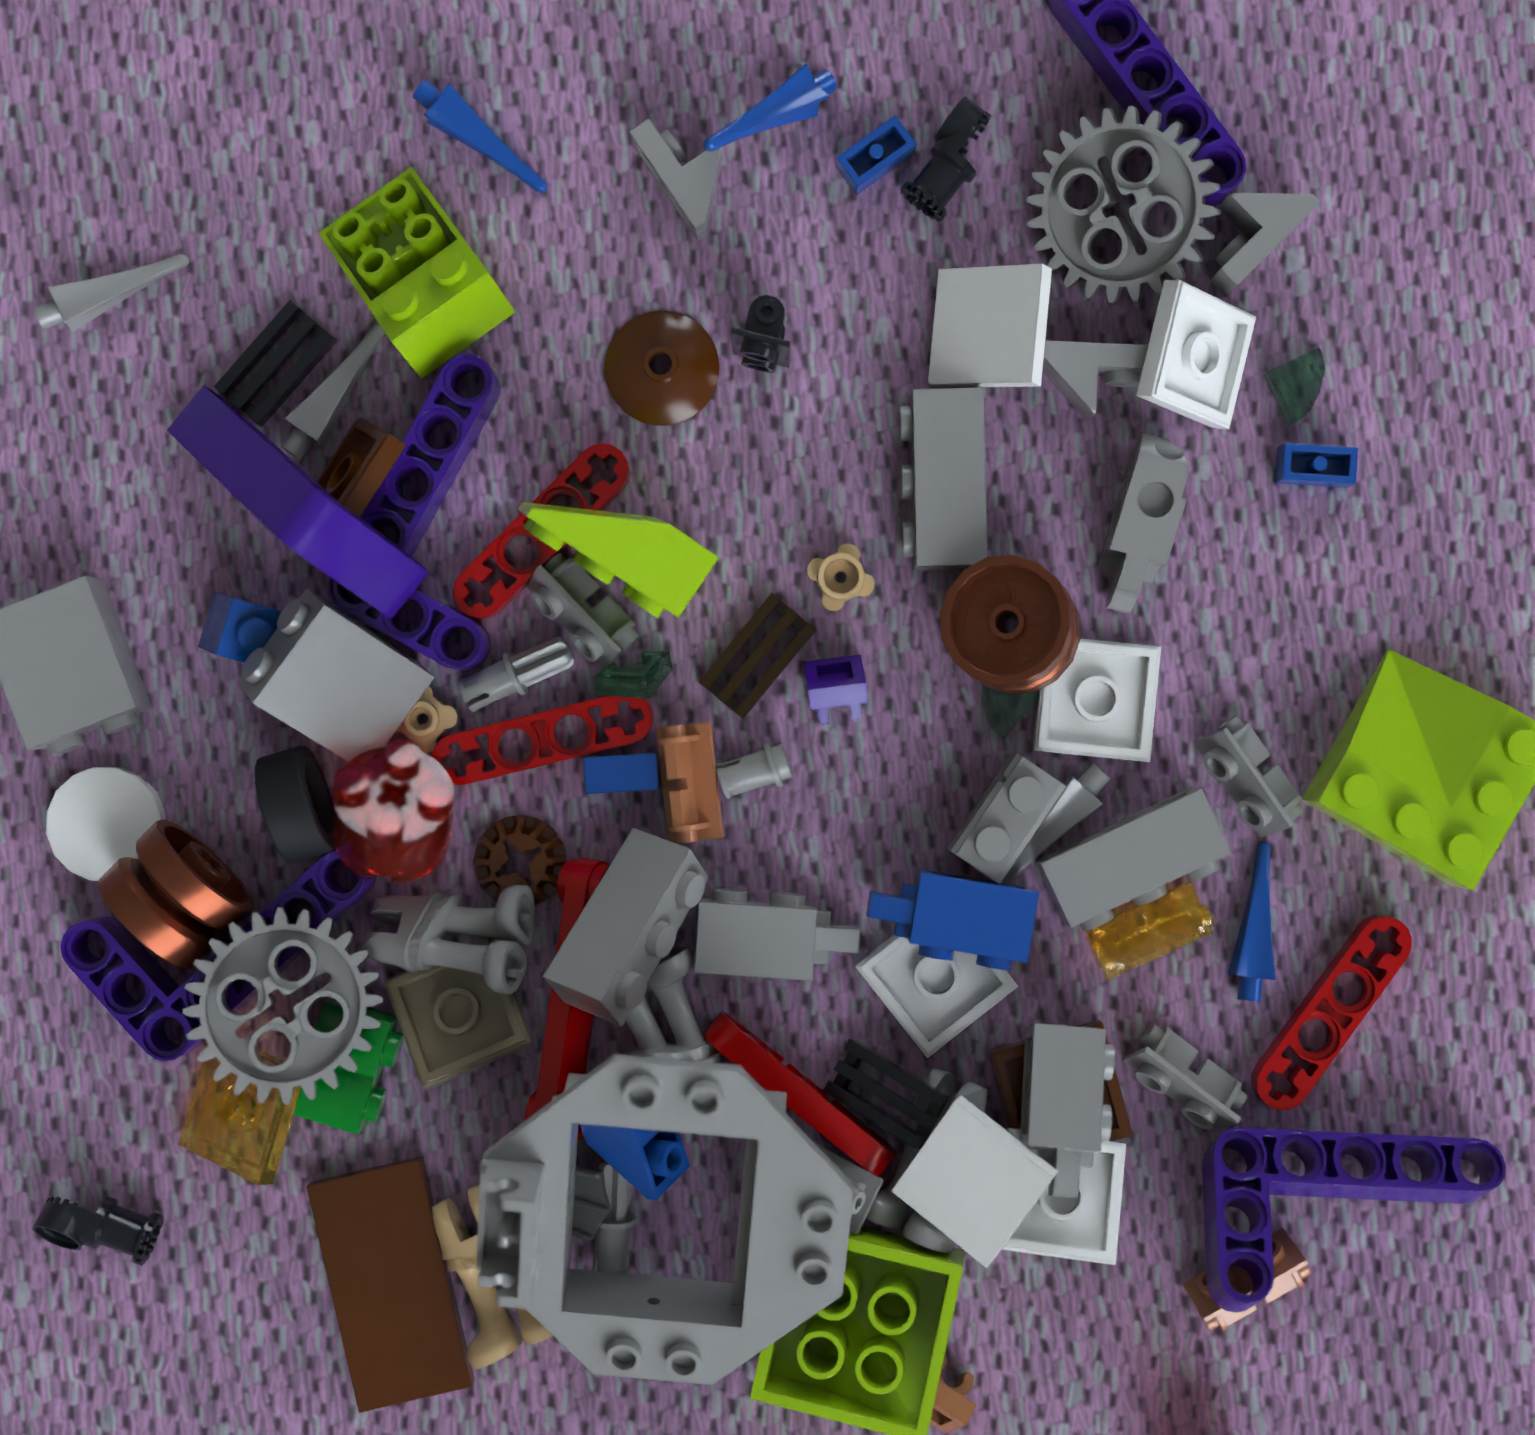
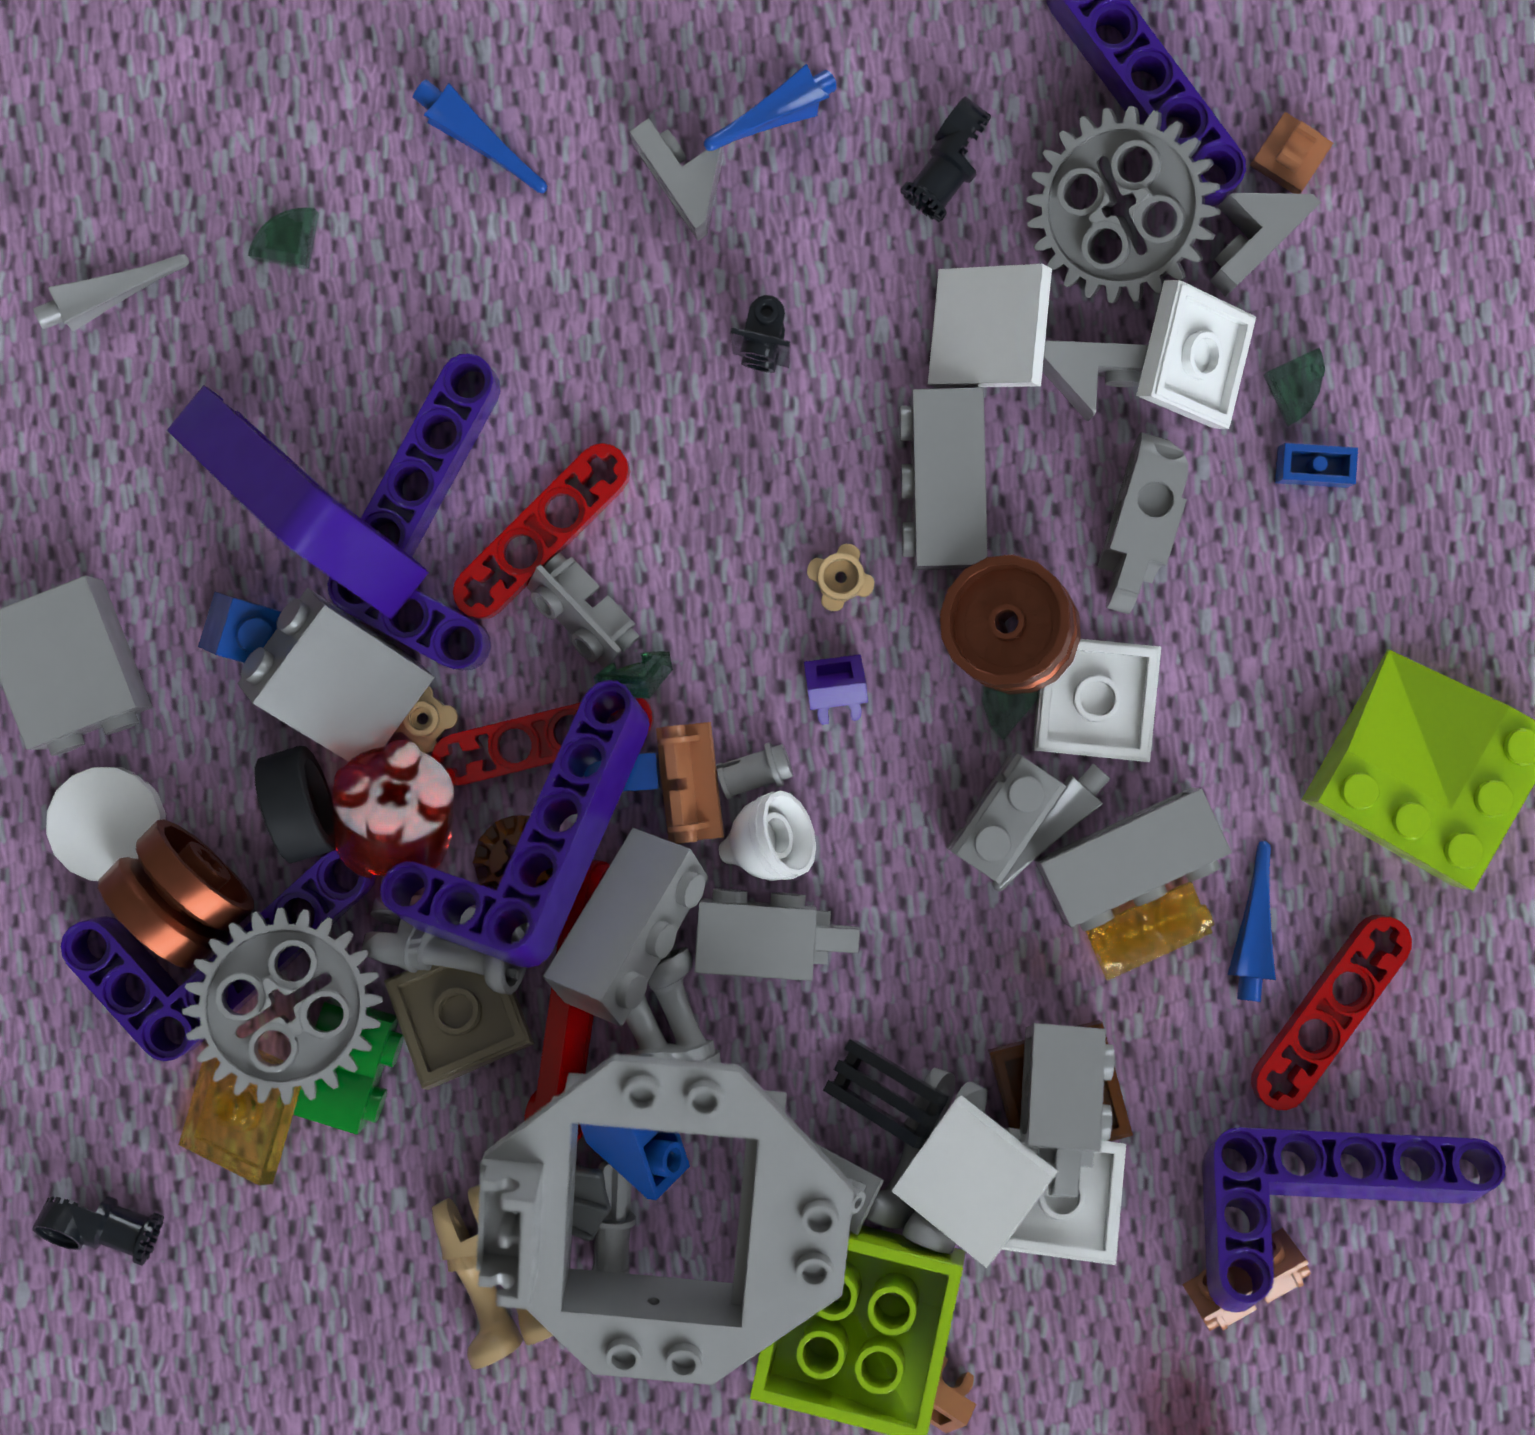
(259, 348): black tile -> none
(287, 238): none -> tile
(319, 412): light grey piece -> none
(360, 465): reddish brown plate -> none
(390, 1284): reddish brown tile -> none
(416, 273): lime slope -> none
(515, 673): light grey axle -> none
(539, 846): none -> dark purple beam
(648, 554): lime slope -> none
(669, 396): reddish brown dish -> none
(771, 838): none -> white helmet
(788, 618): dark brown tile -> none
(802, 1095): red beam -> none
(876, 155): blue piece -> none
(932, 995): white tile -> none
(961, 915): blue hinge -> none
(1206, 1096): light grey hinge -> none
(1263, 800): light grey hinge -> none
(1291, 153): none -> nougat tile

